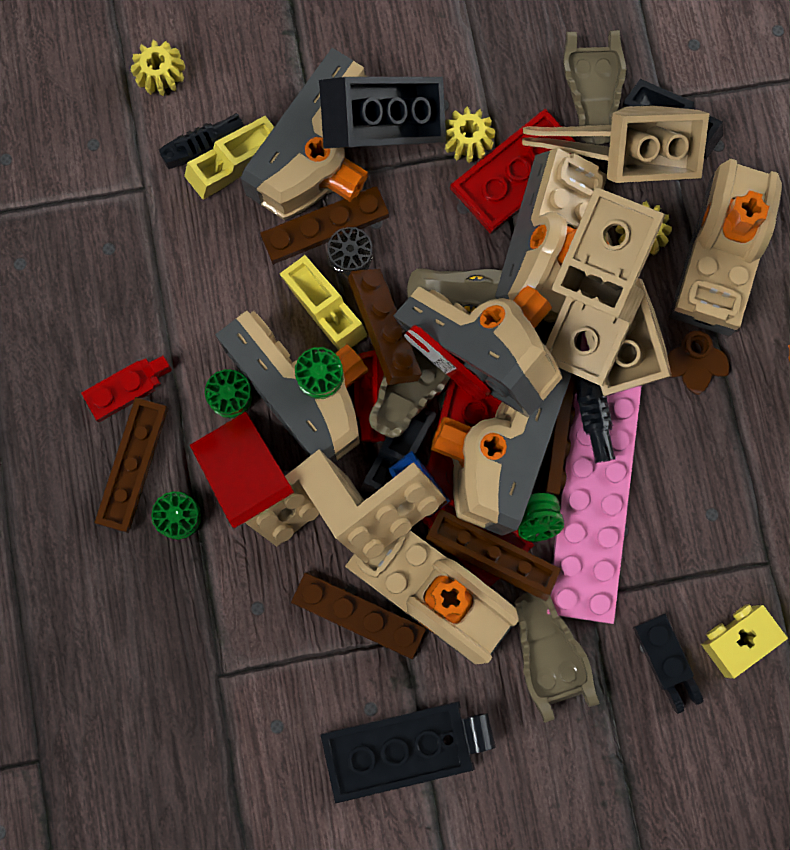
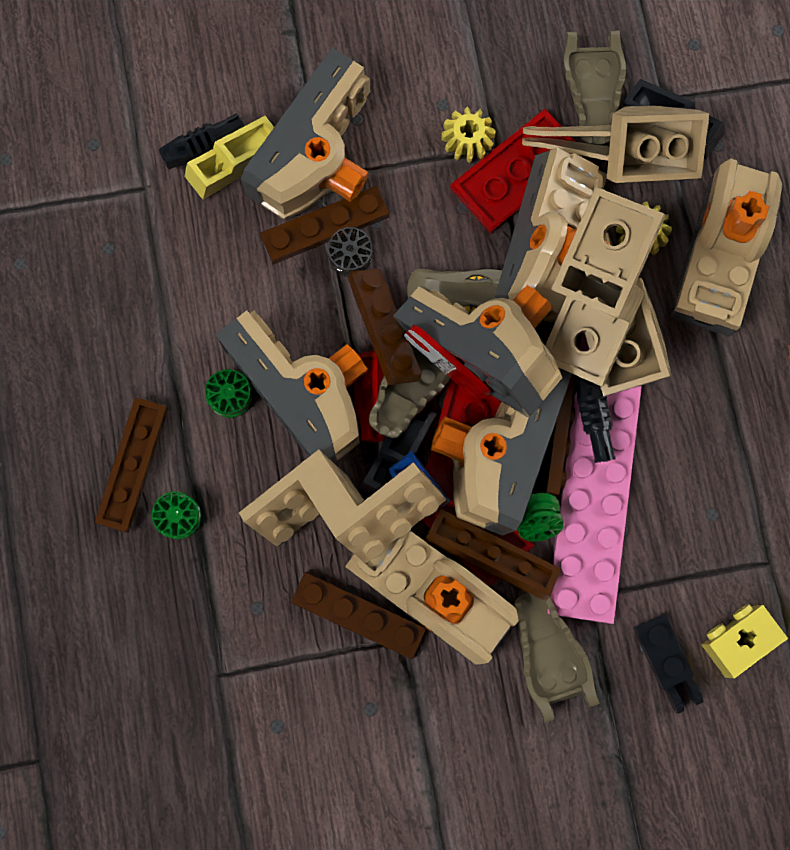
(122, 387): red hinge -> none
(146, 67): light yellow gear -> none
(240, 470): red tile -> none
(319, 373): green wheel -> none
(323, 303): light yellow slope -> none
(382, 111): black brick -> none
(403, 750): black hinge -> none
(697, 367): reddish brown plate -> none

